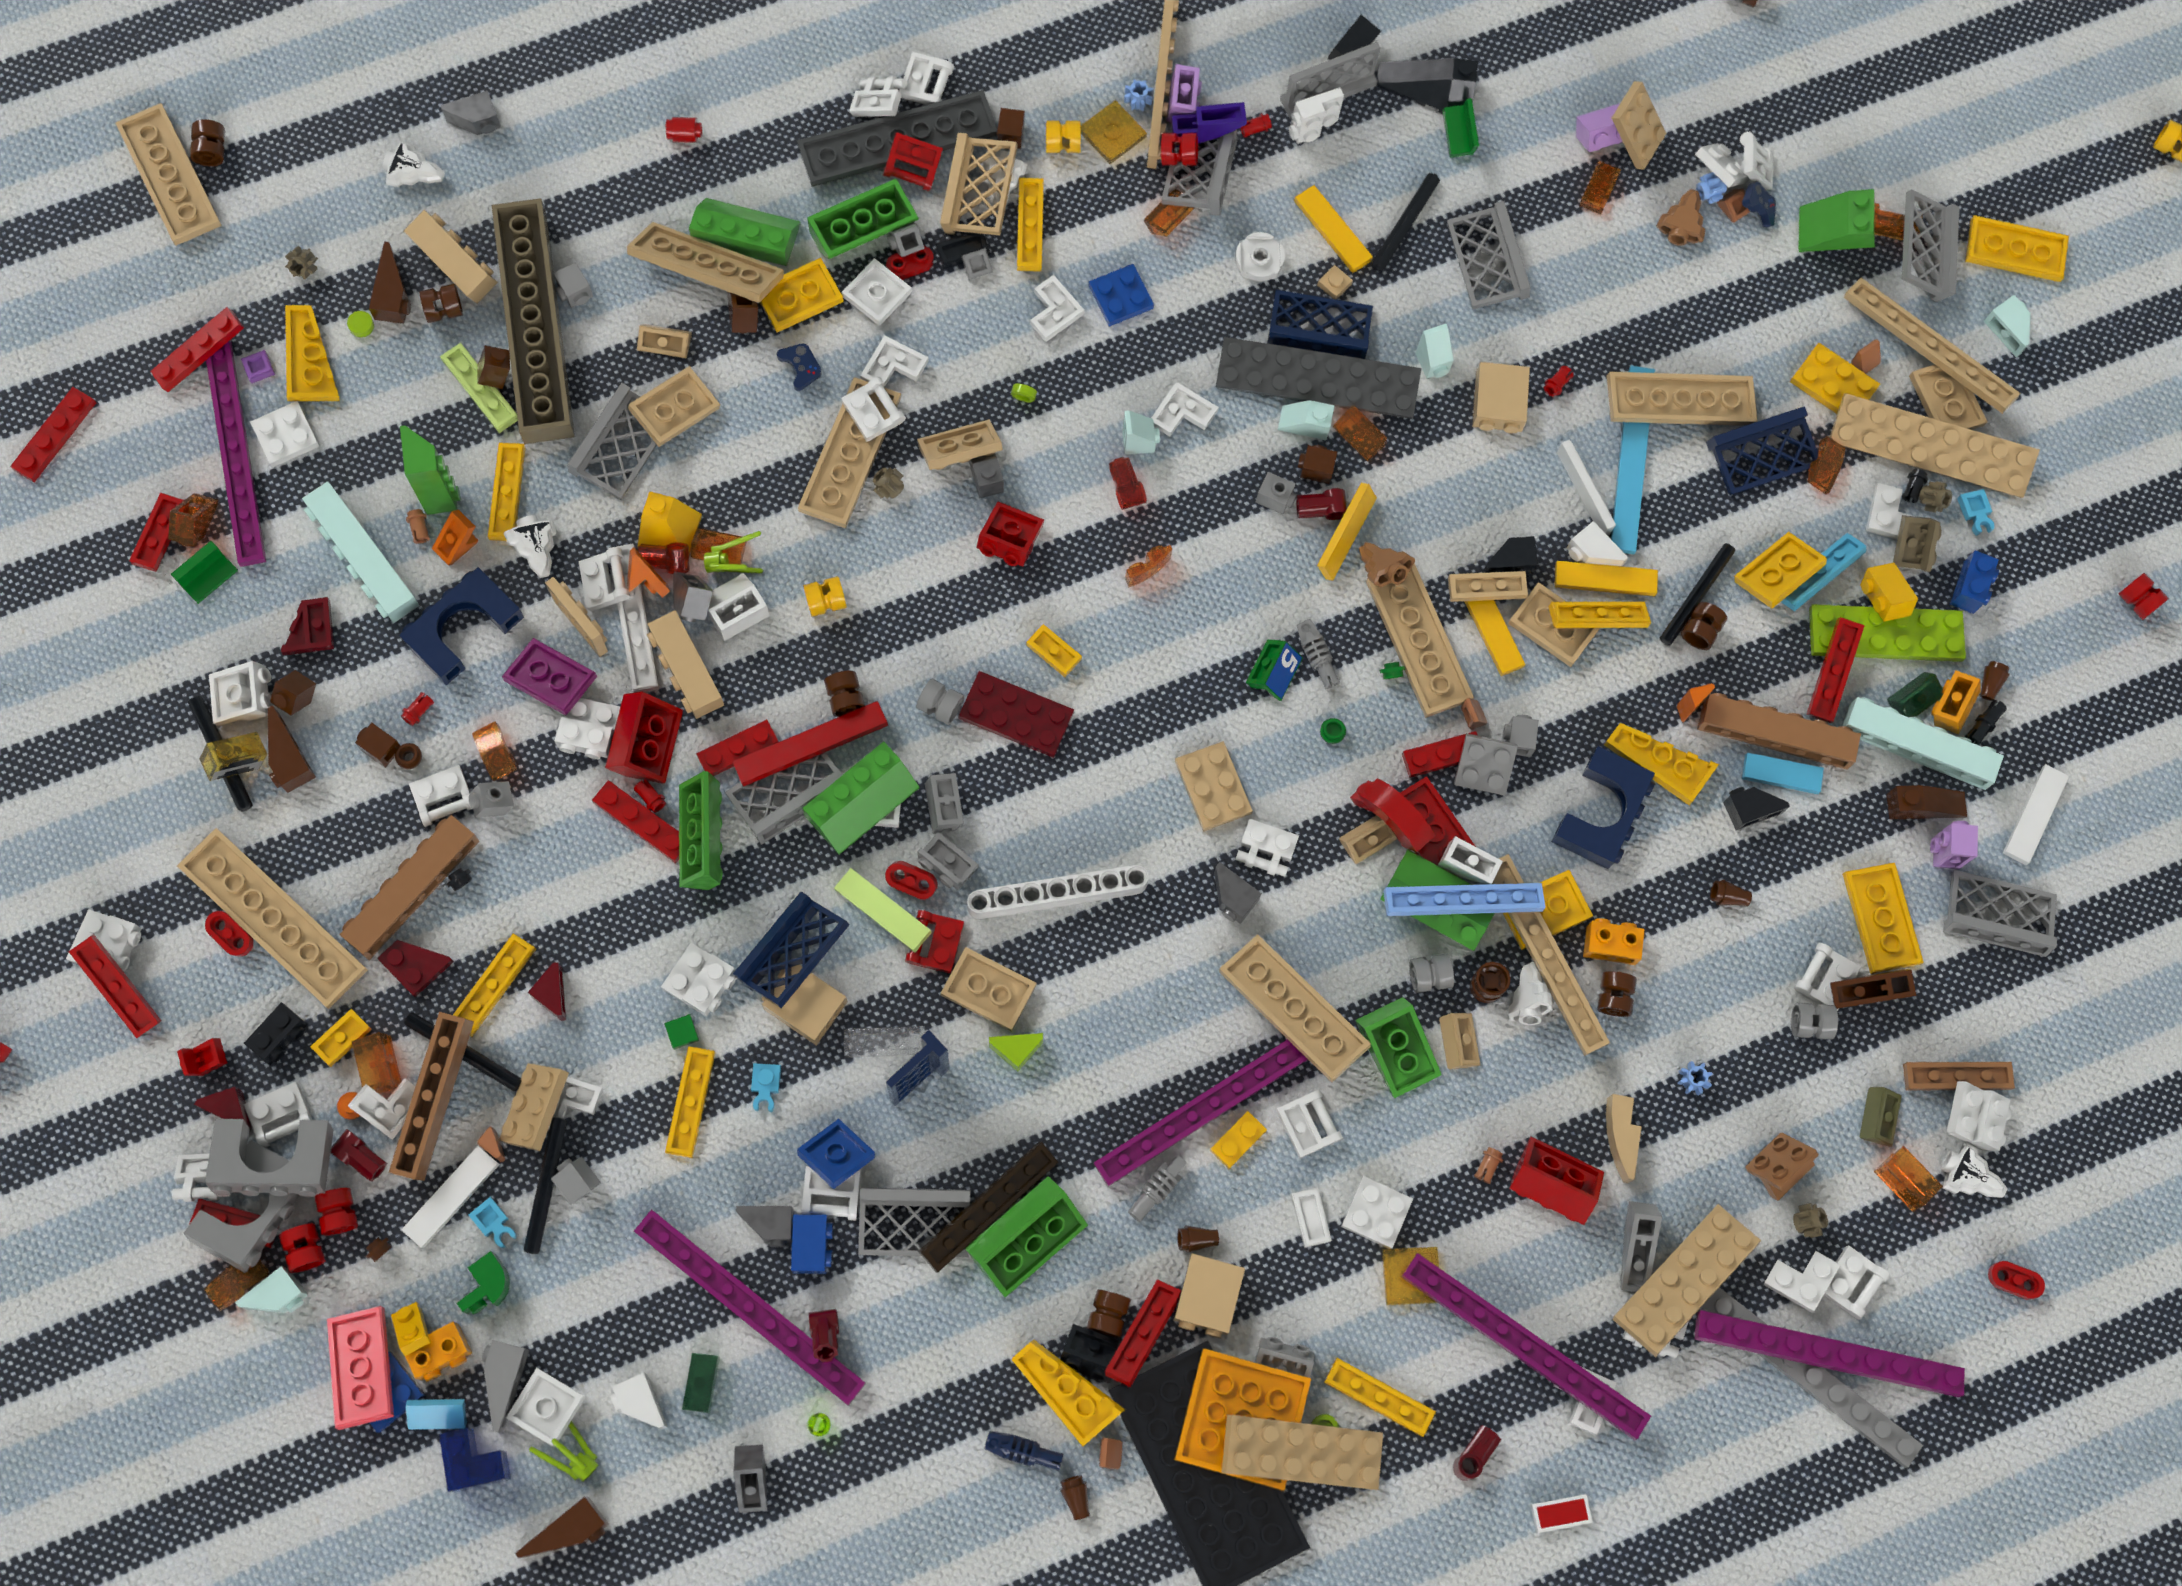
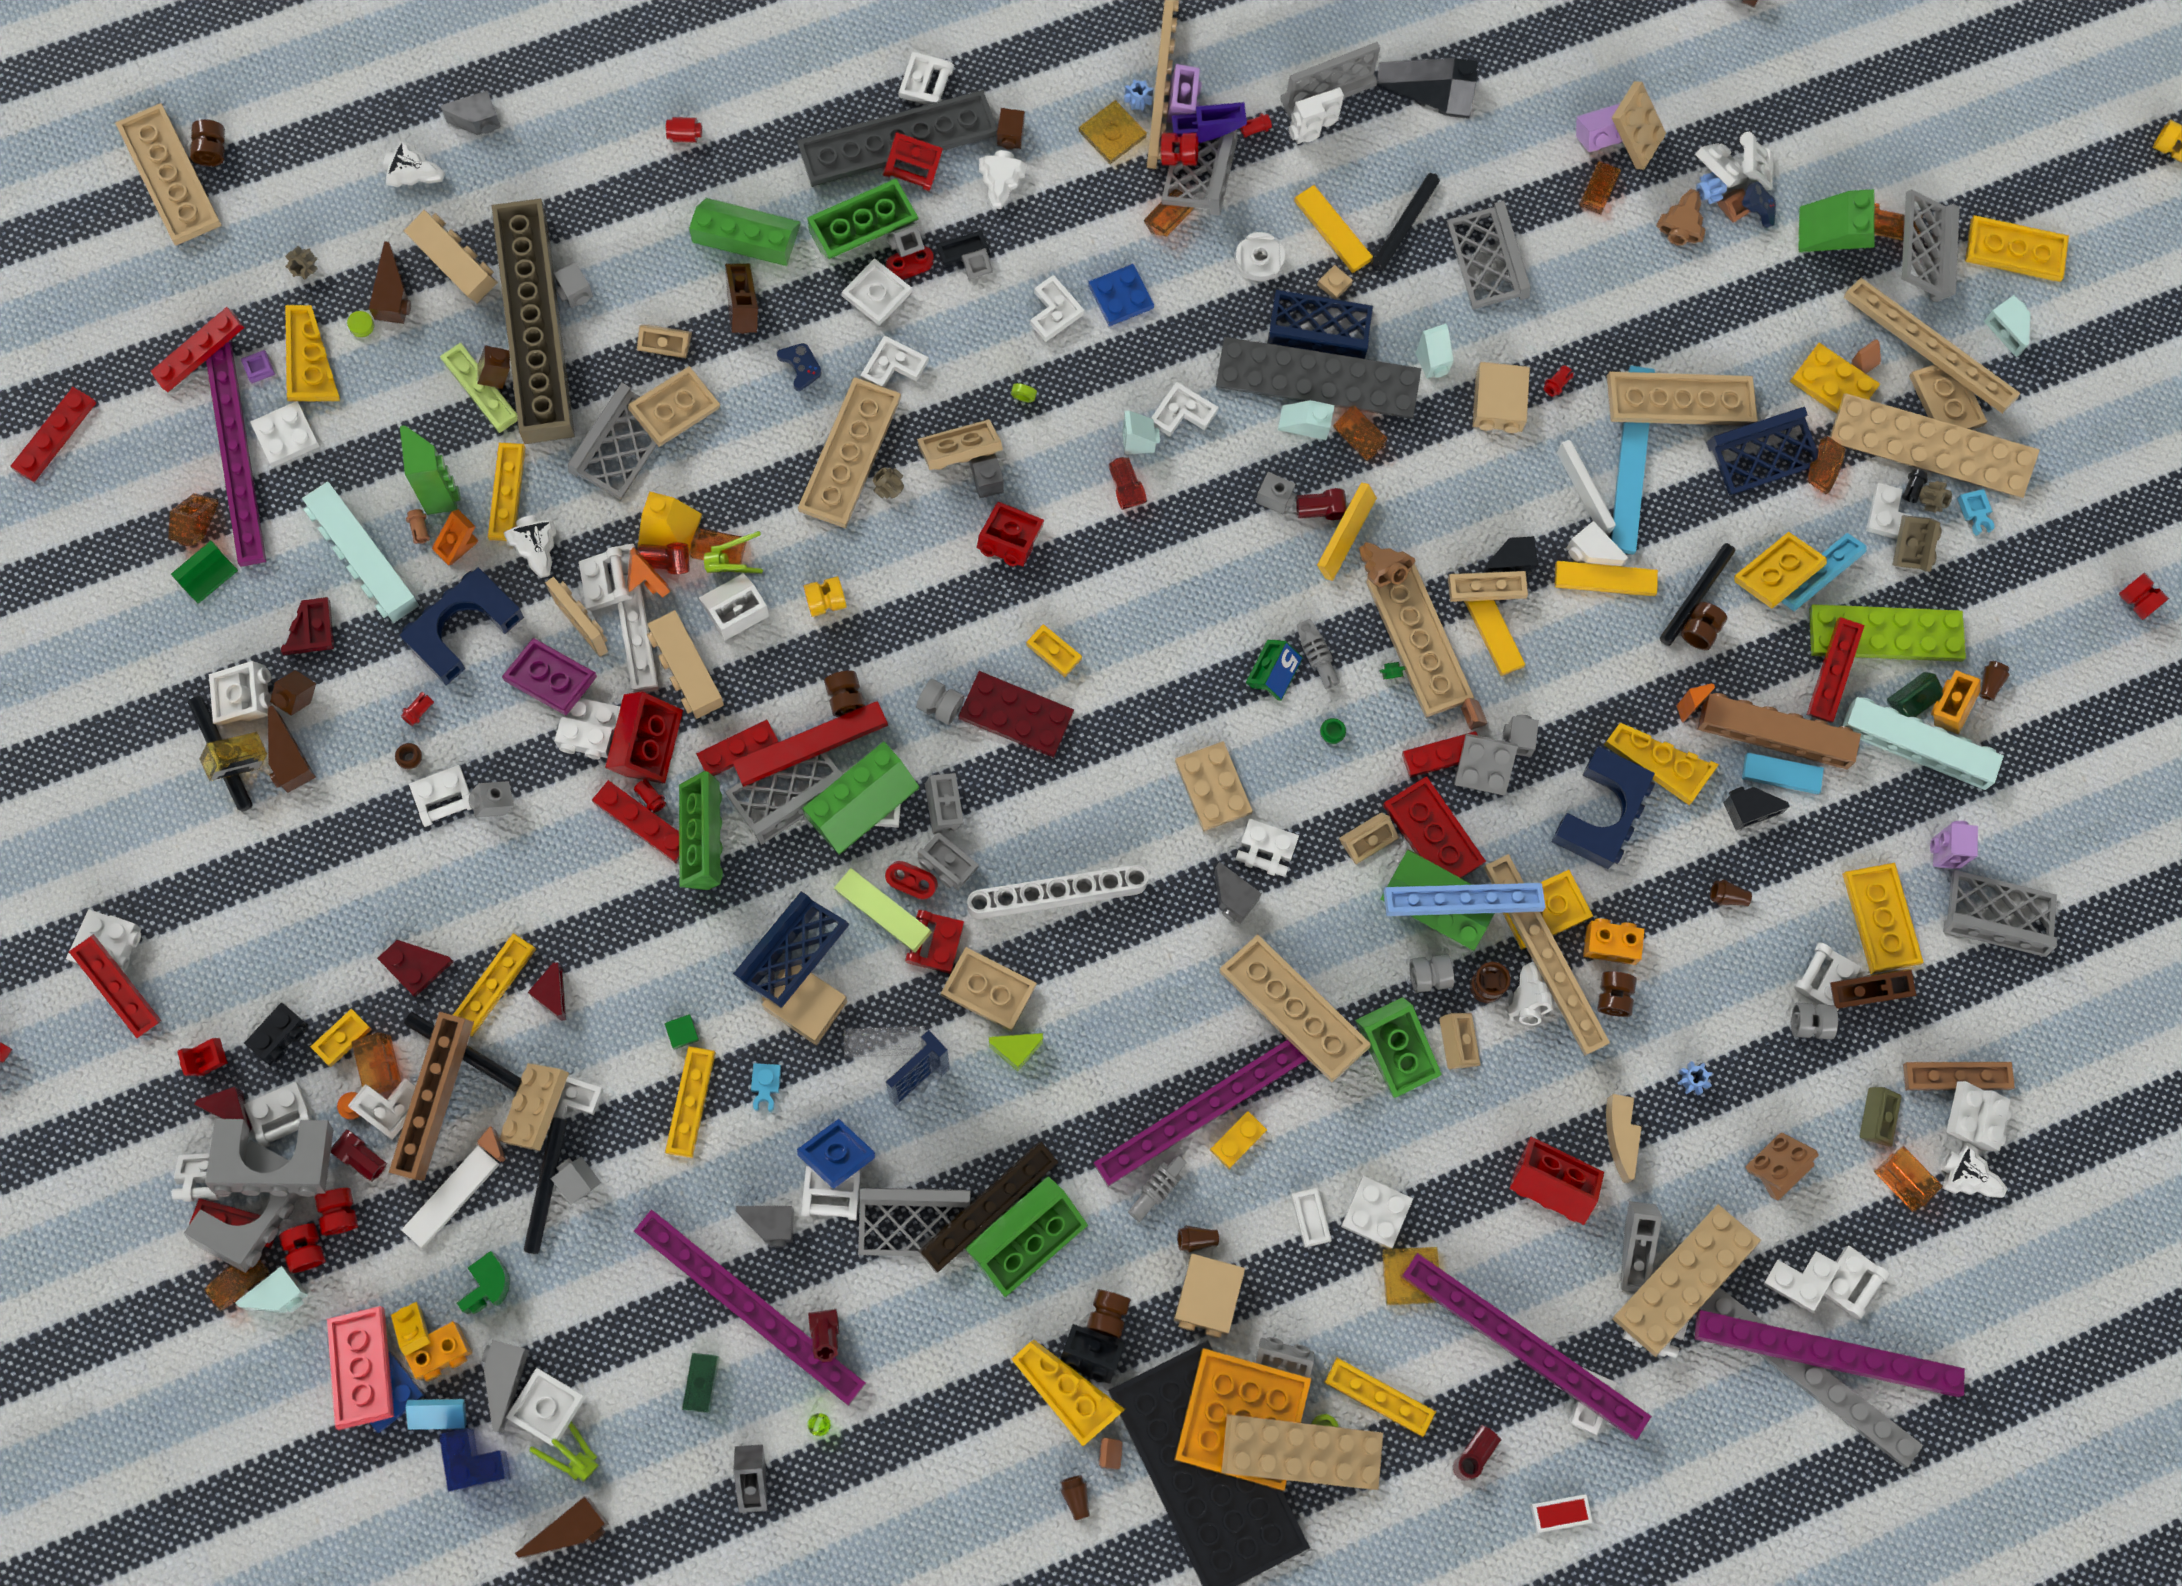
(155, 535): red plate -> none
(230, 935): red plate -> none
(272, 918): tan plate -> none
(377, 744): reddish brown brick -> none
(377, 1248): reddish brown plate -> none
(409, 887): medium nougat brick -> none
(449, 299): reddish brown wheel -> none
(459, 879): black plate -> none
(490, 1220): medium azure plate -> none
(493, 751): clear orange slope -> none
(638, 1400): white slope -> none
(691, 596): flat silver slope -> none
(700, 980): white plate -> none
(705, 262): tan plate -> none
(801, 295): yellow plate -> none
(810, 1244): blue brick -> none
(866, 413): white plate -> none
(877, 102): white plate -> none
(958, 187): tan fence -> none
(1022, 1450): dark blue hinge -> none
(1030, 224): yellow plate -> none
(1063, 136): yellow wheel -> none
(1143, 1333): red plate -> none
(1155, 561): clear orange slope -> none
(1302, 1128): white plate -> none
(1317, 464): reddish brown brick -> none
(1359, 35): black hinge -> none
(1396, 812): red arch -> none
(1461, 129): green panel -> none
(1469, 862): white slope -> none
(1489, 1163): nougat pin -> none
(1535, 622): tan plate -> none
(1599, 614): yellow tile -> none
(1810, 1220): dark tan gear -> none
(1888, 592): yellow brick -> none
(1925, 803): reddish brown slope -> none
(1974, 582): blue brick -> none
(1986, 722): black pin -> none
(2015, 1278): red plate -> none
(2035, 814): white tile -> none

